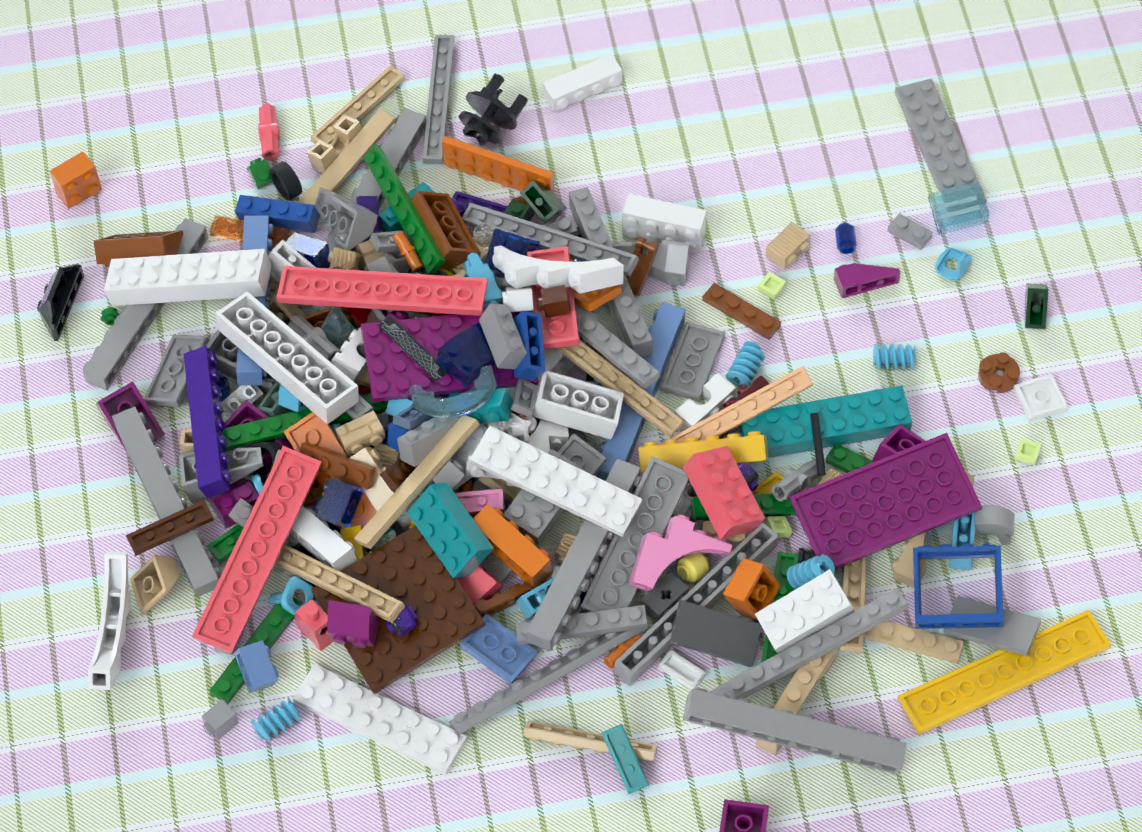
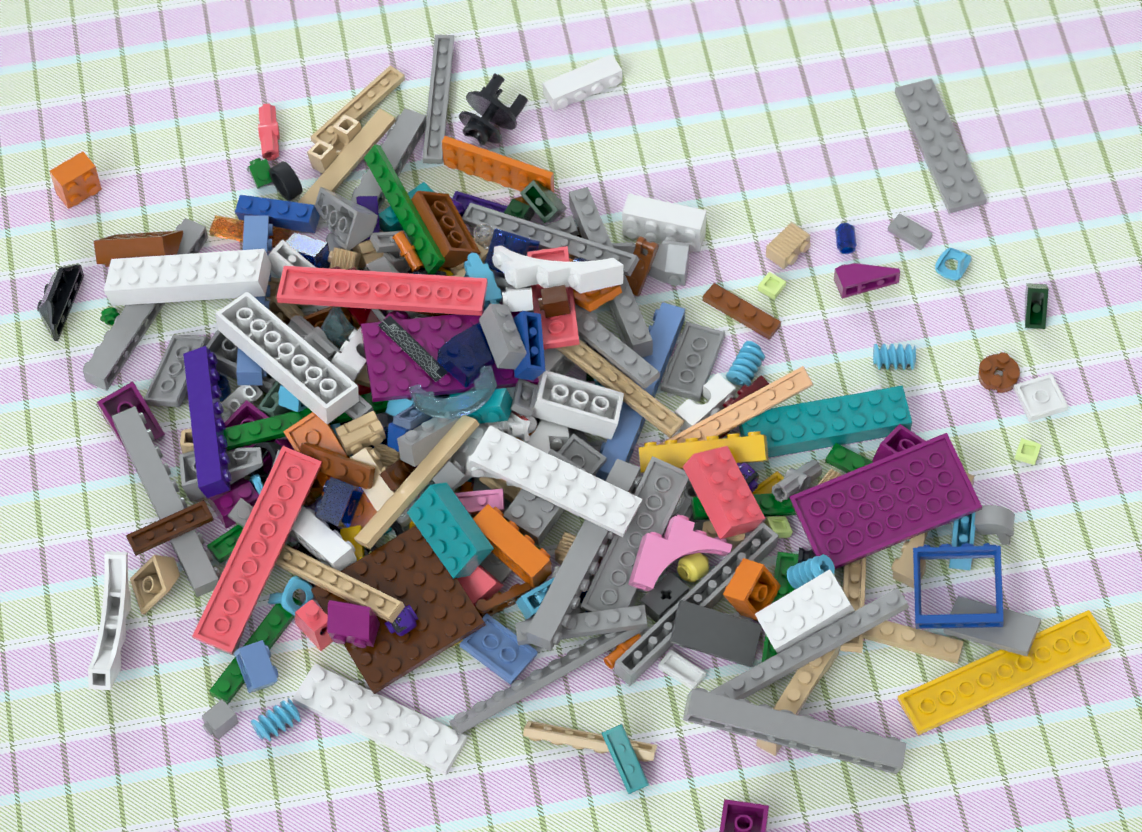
(818, 444): black bar -> none
(958, 208): clear light blue brick -> none

